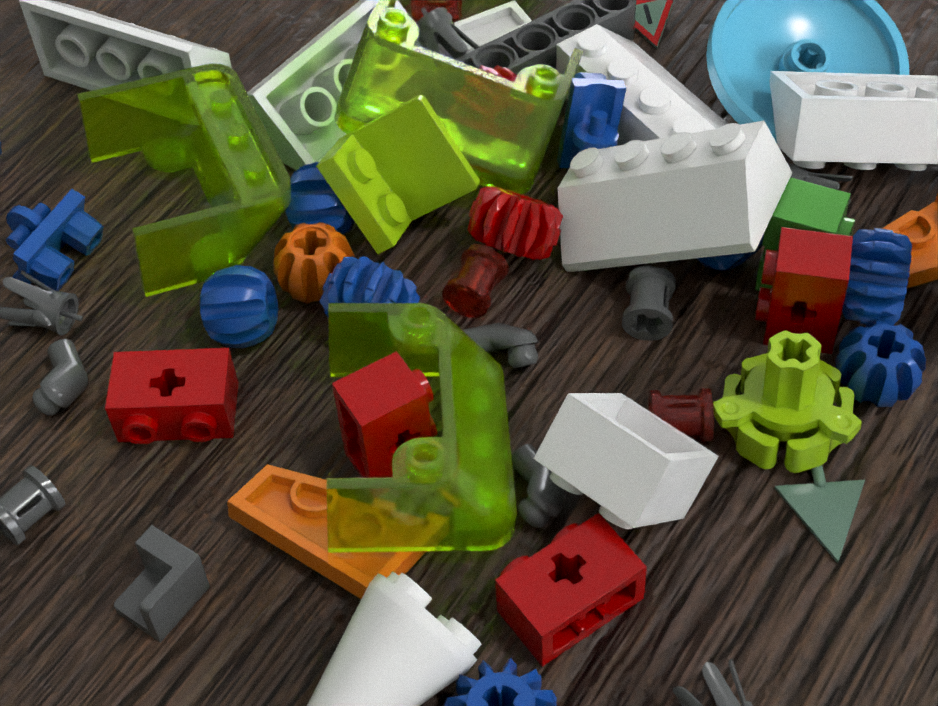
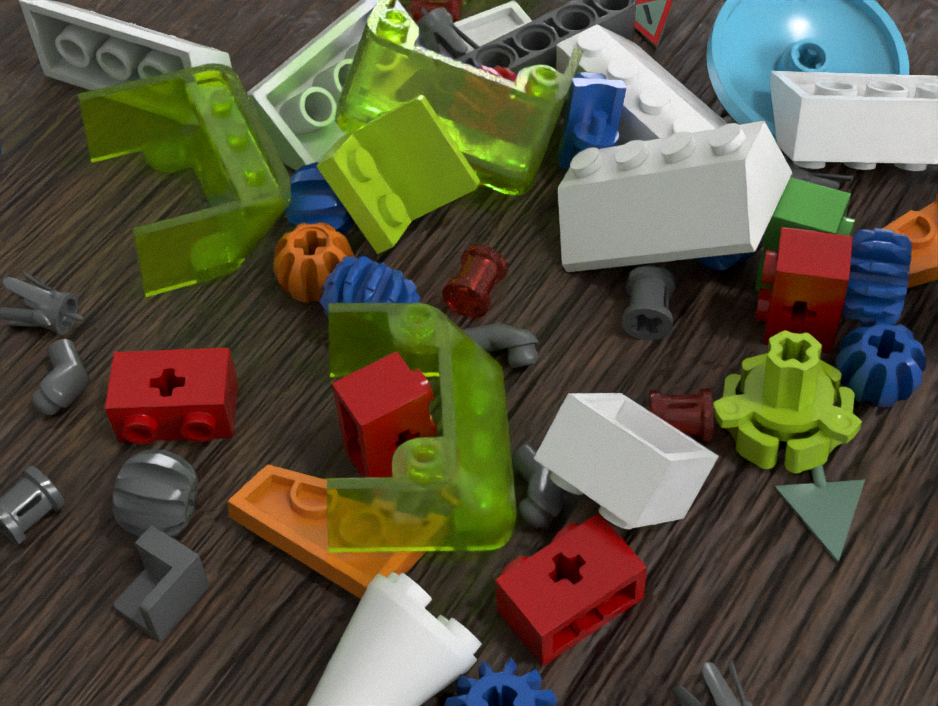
(43, 233): blue hips -> none
(155, 491): none -> dark grey piece
(238, 306): blue piece -> none
(514, 223): red gear -> none

